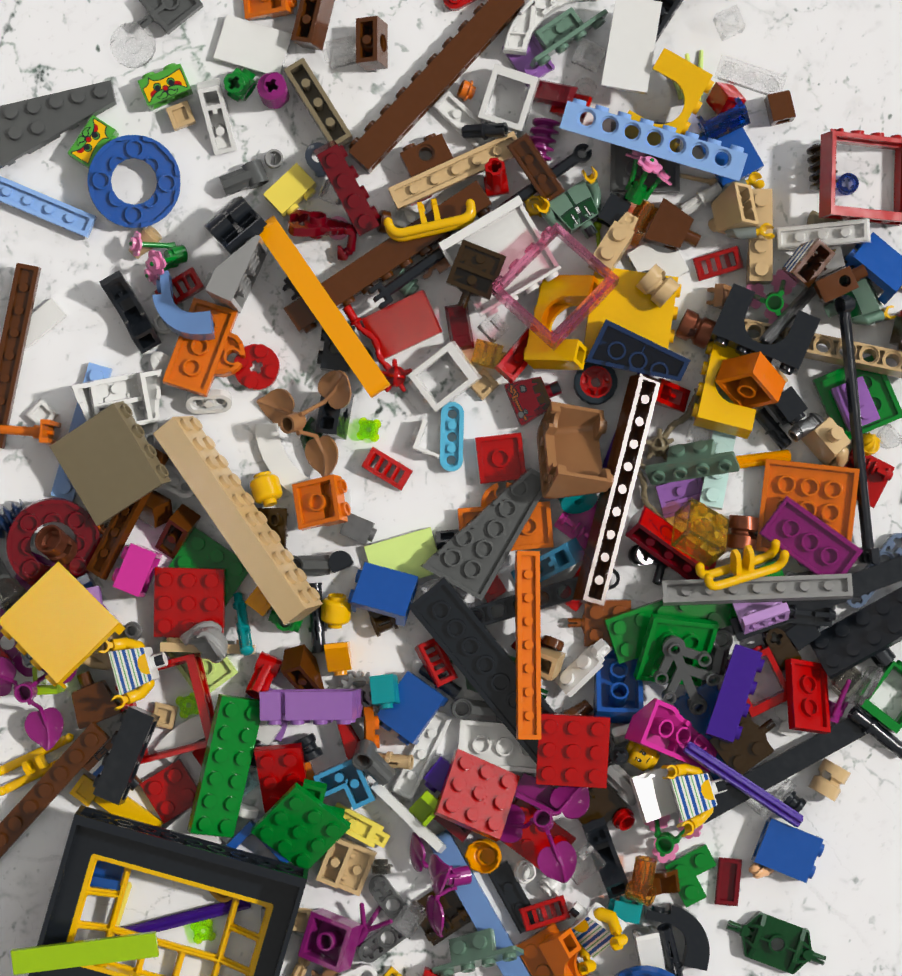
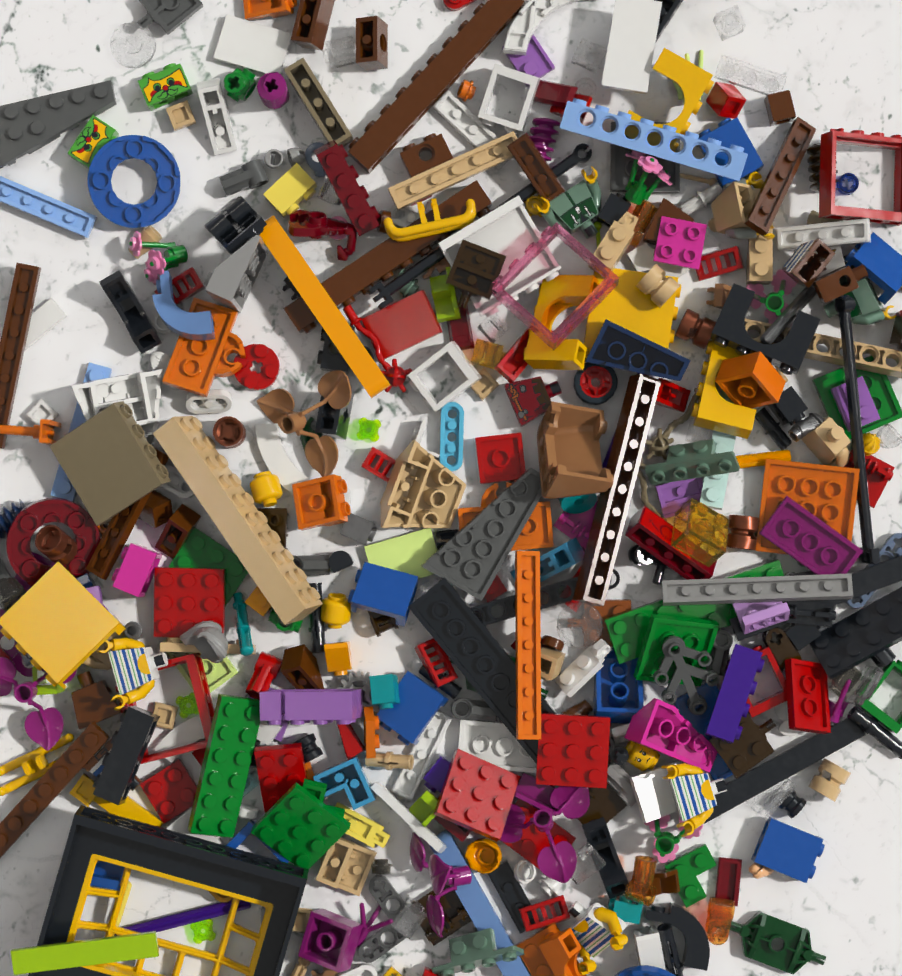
(229, 432): none -> copper wheel
(295, 155): none -> light grey hinge
(368, 759): dark grey piece -> none
(420, 492): none -> tan wedge
(444, 298): none -> lime panel
(485, 130): black axle -> none
(495, 178): red piece -> none
(562, 31): sand green bracket -> none
(579, 625): none -> clear tile
(623, 819): red plate -> none
(680, 242): none -> dark pink hinge
(719, 917): none -> clear orange piece
(724, 122): clear blue hinge -> none
(743, 568): yellow piece -> none
(743, 784): dark purple axle -> none
(780, 176): none -> reddish brown plate

